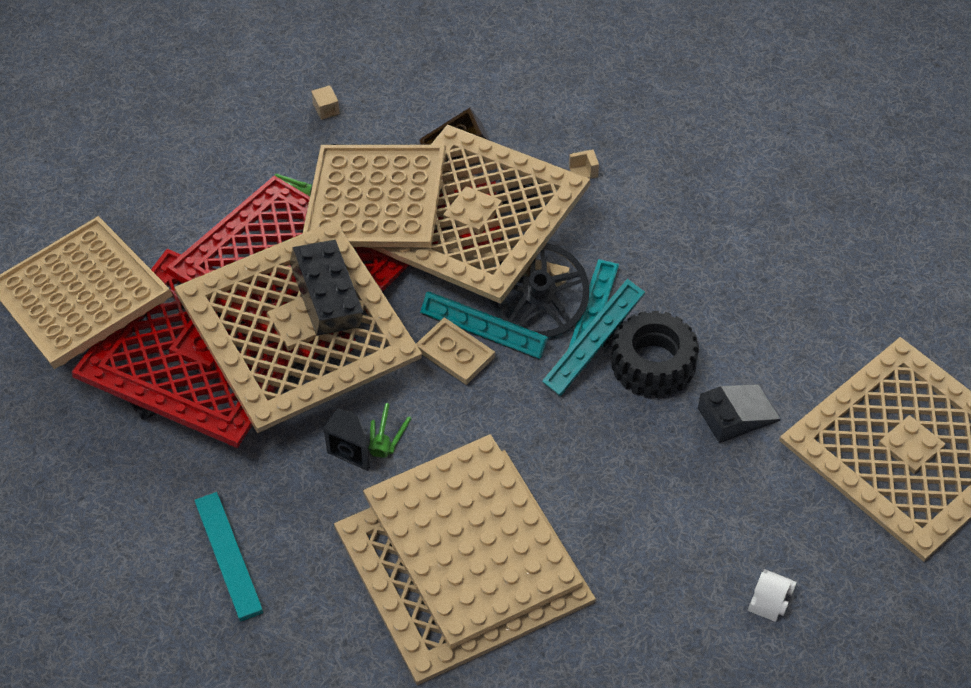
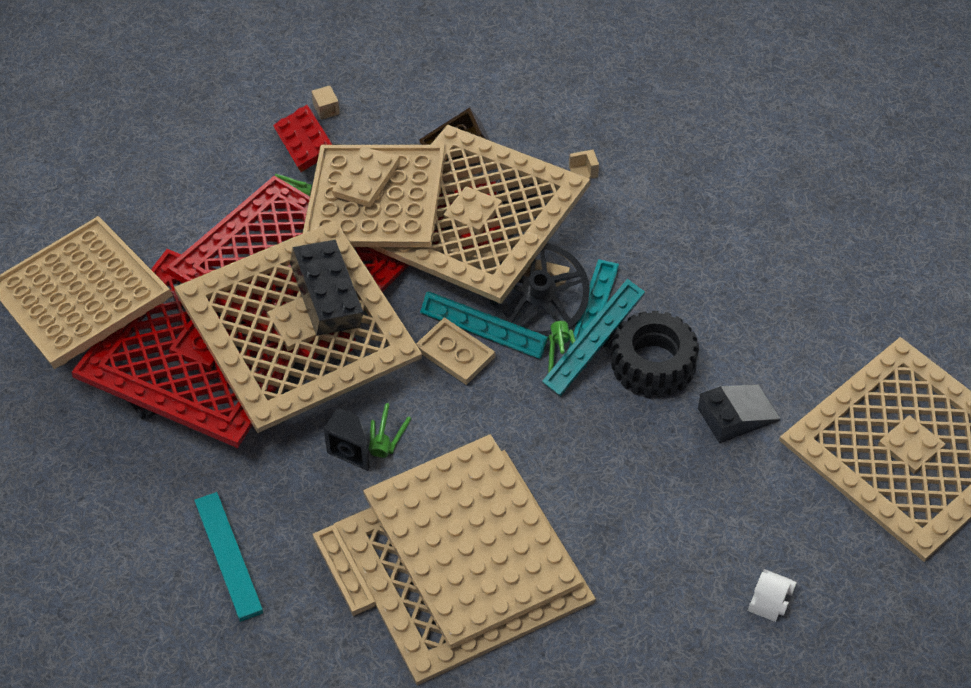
(302, 137): none -> red plate
(344, 570): none -> tan plate
(366, 176): none -> tan plate
(560, 336): none -> bright green plant

